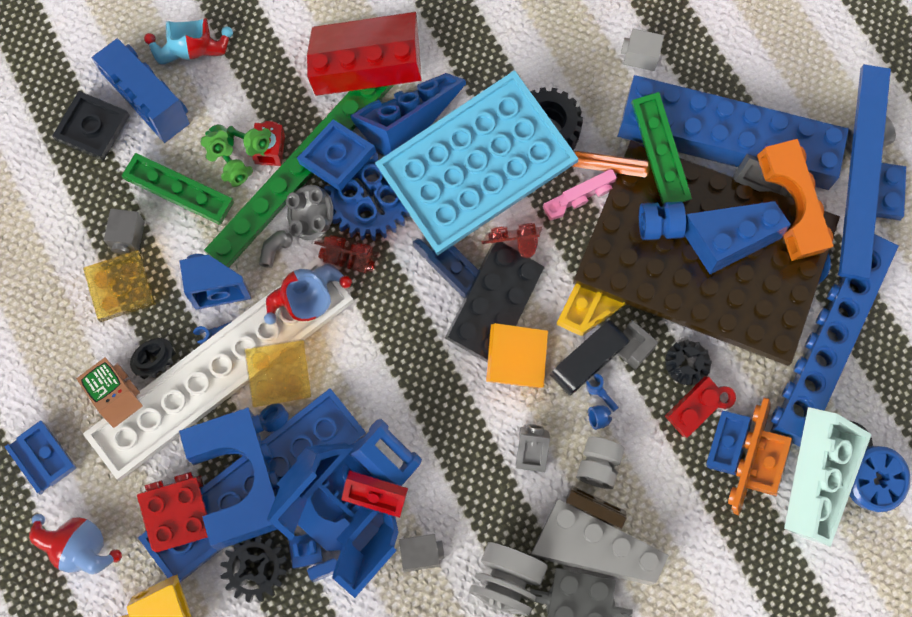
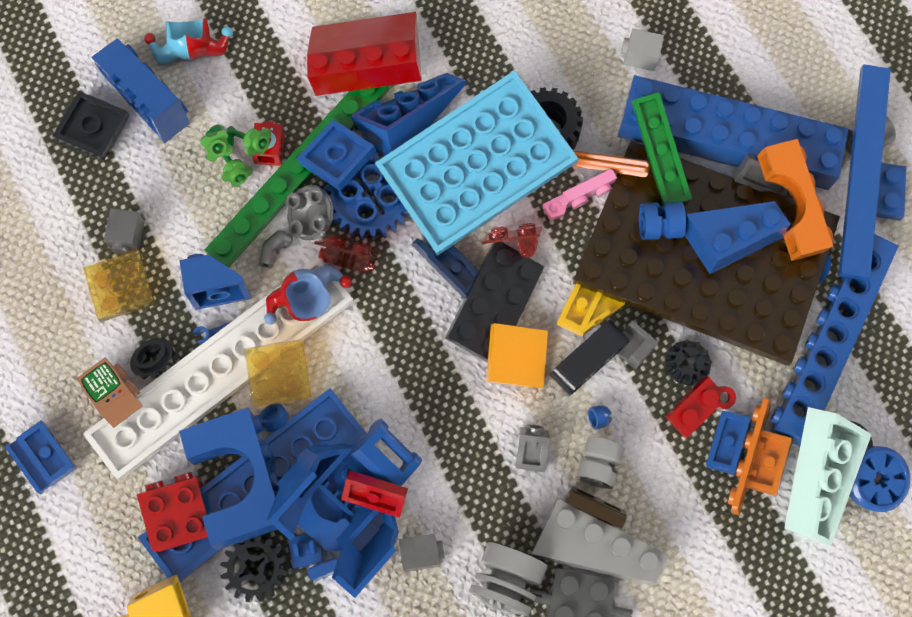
(73, 545): piece -> none
(178, 189): green plate -> none
(599, 390): blue hand -> none

